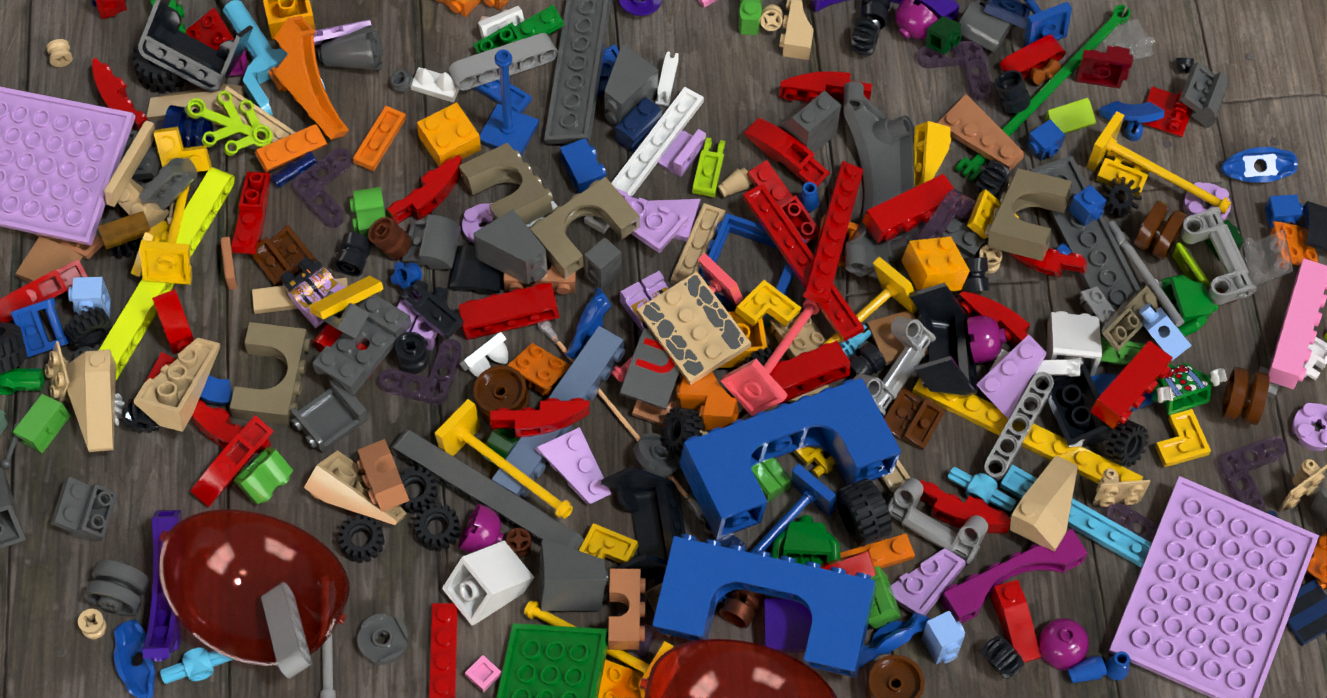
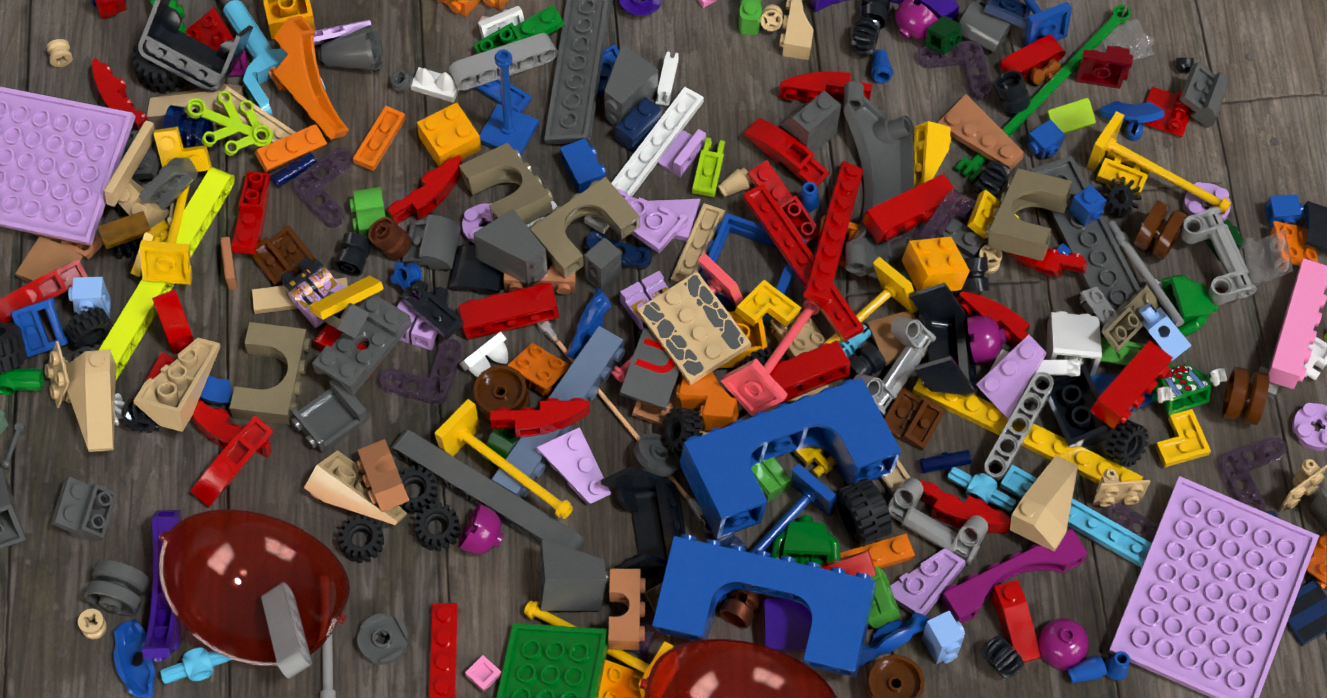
(42, 423): bright green hinge -> none
(263, 476): bright green brick -> none
(411, 352): black wheel -> none
(487, 581): white slope -> none
(519, 536): copper wheel -> none
(609, 544): yellow plate -> none
(633, 257): none -> dark blue piece
(881, 67): none -> blue cone
(945, 461): none -> clear blue pin
(1189, 265): lime slope -> none
(1278, 164): blue piece -> none

